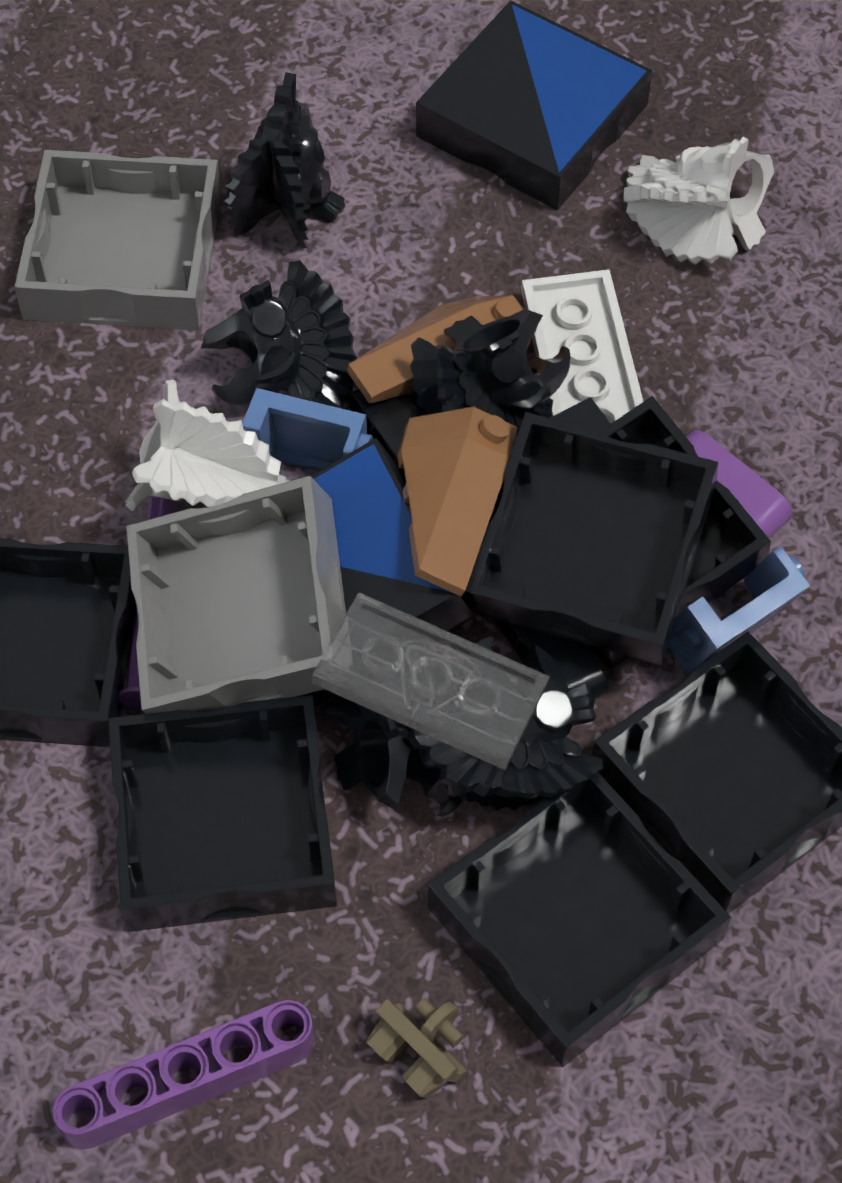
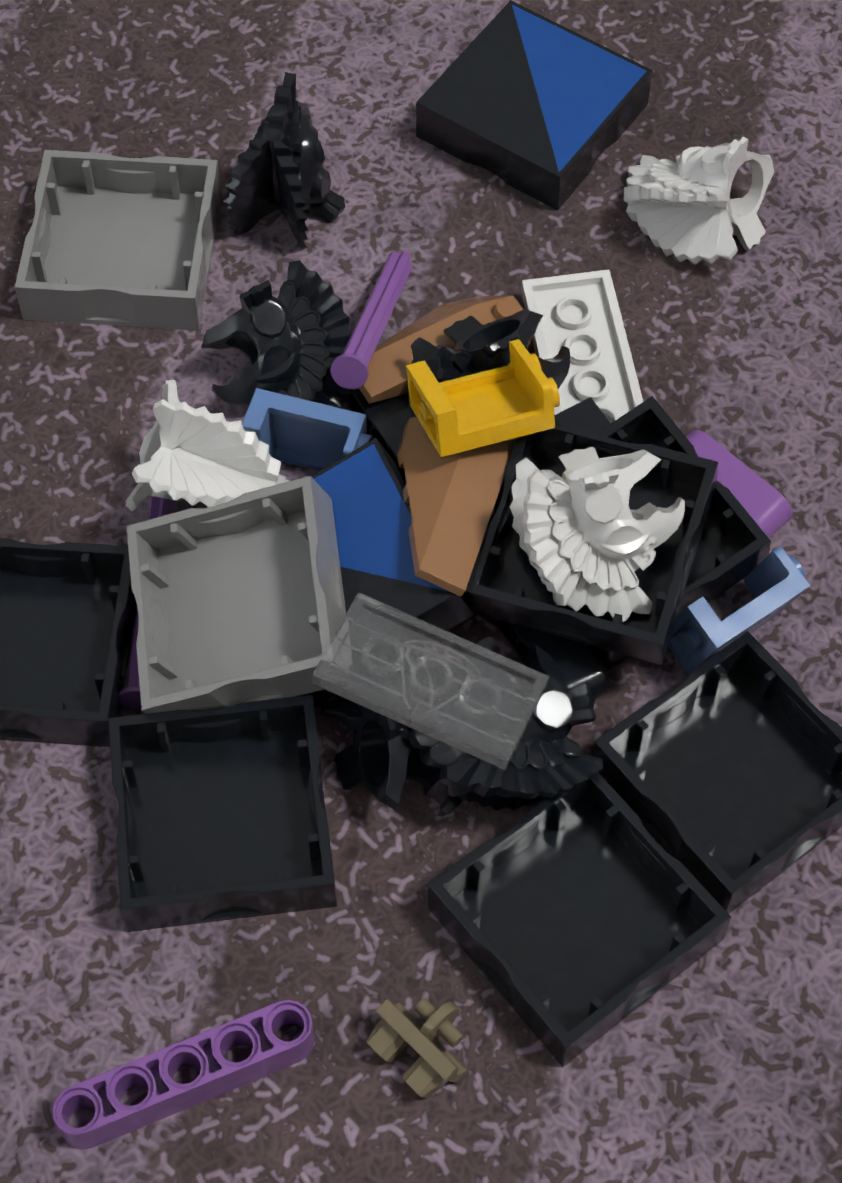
(351, 367): none -> medium lavender axle
(483, 405): none -> yellow panel
(586, 534): none -> white piece

